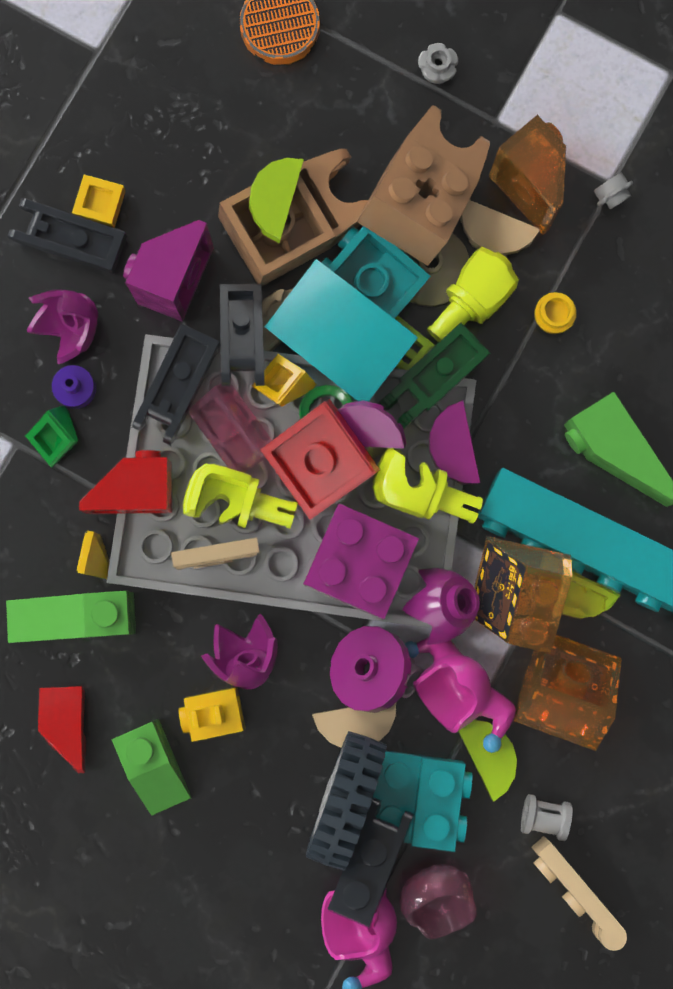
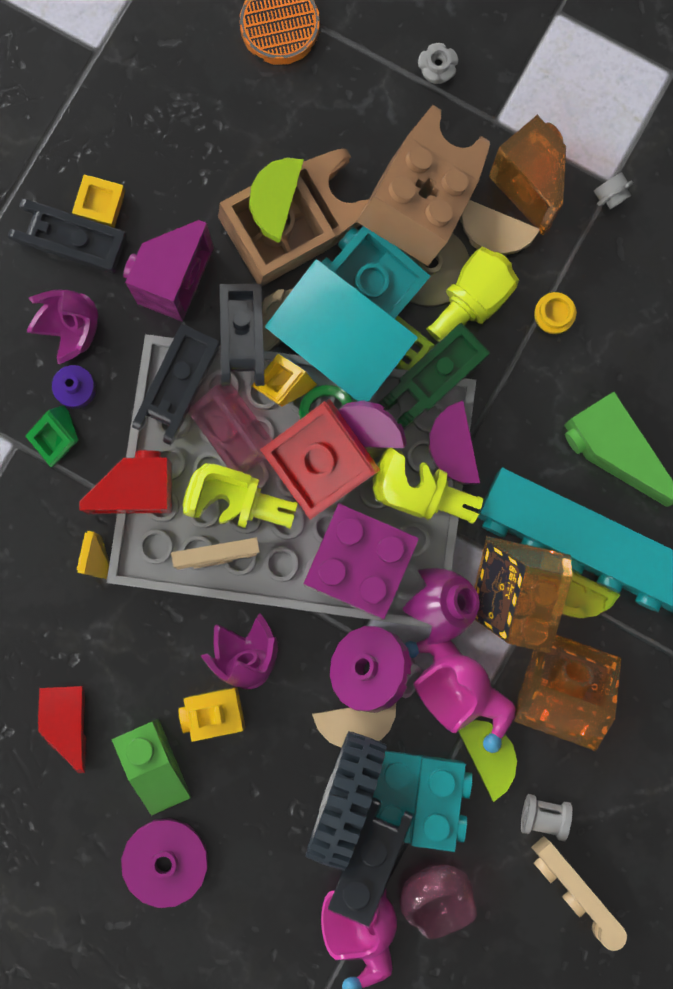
(71, 616): bright green slope -> none
(171, 840): none -> magenta plate

